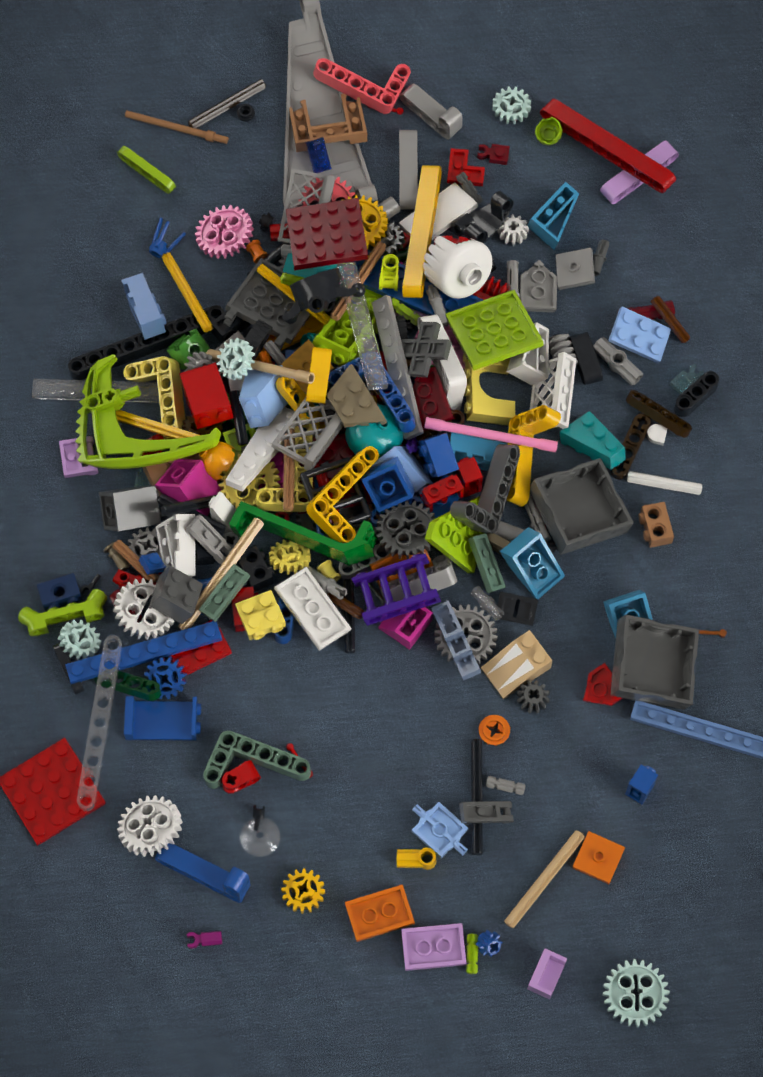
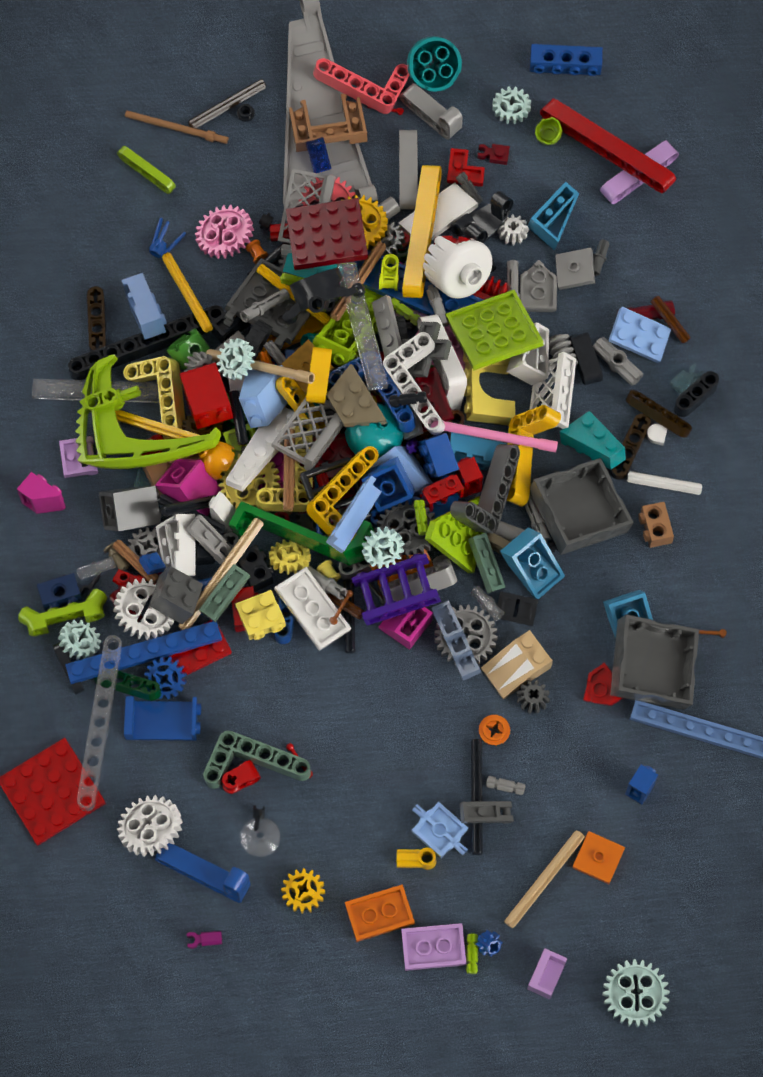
(39, 495): none -> dark pink slope
(96, 320): none -> dark brown beam
(96, 568): none -> clear axle
(259, 308): none -> light grey pin
(333, 620): none -> dark orange hinge
(354, 515): none -> light blue fence
(386, 553): none -> light aqua gear
(408, 398): none -> black axle
(410, 385): none -> white beam
(421, 517): none -> lime axle
(444, 67): none -> teal cylinder
(560, 53): none -> blue brick

